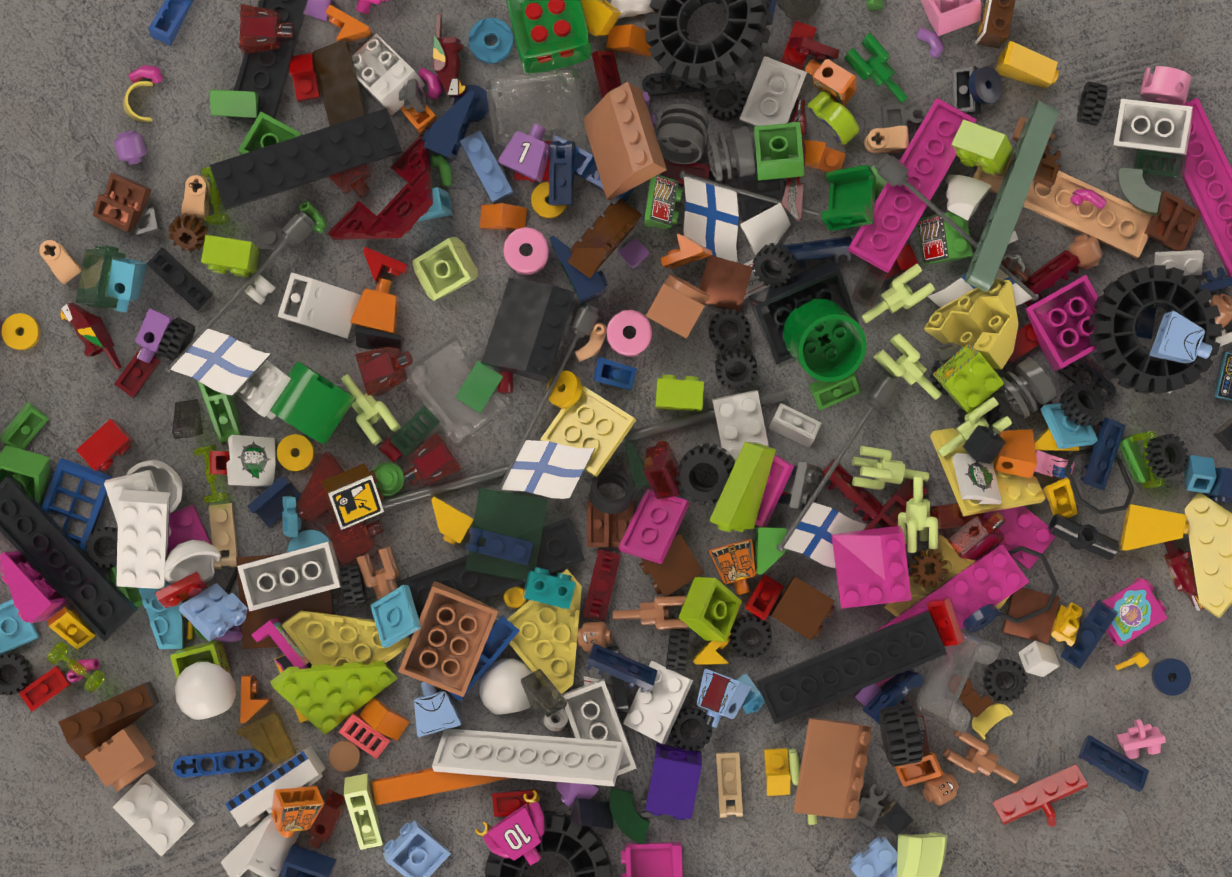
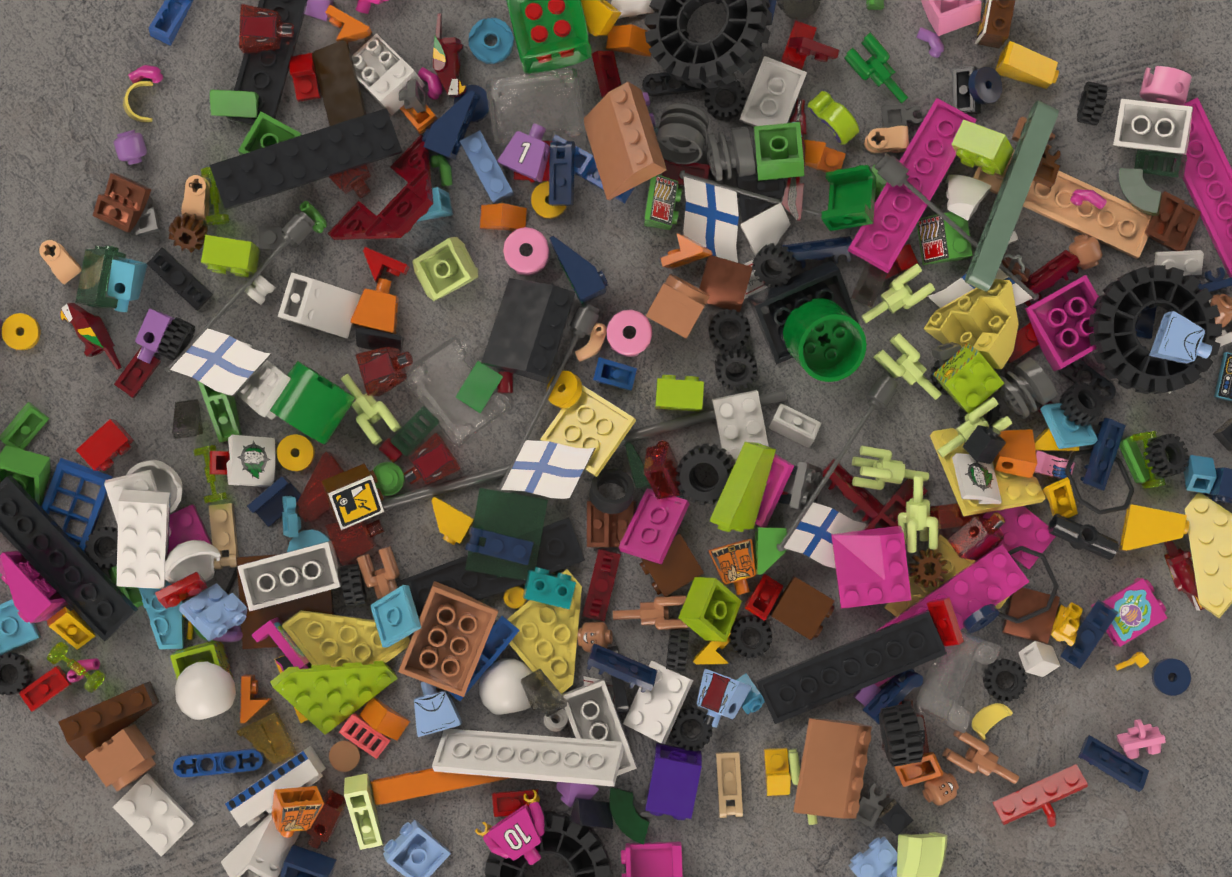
(604, 238): reddish brown wedge -> none
(634, 253): medium lavender slope -> none
(830, 393): bright green slope -> none
(832, 79): orange torso -> none
(972, 701): reddish brown leg -> none

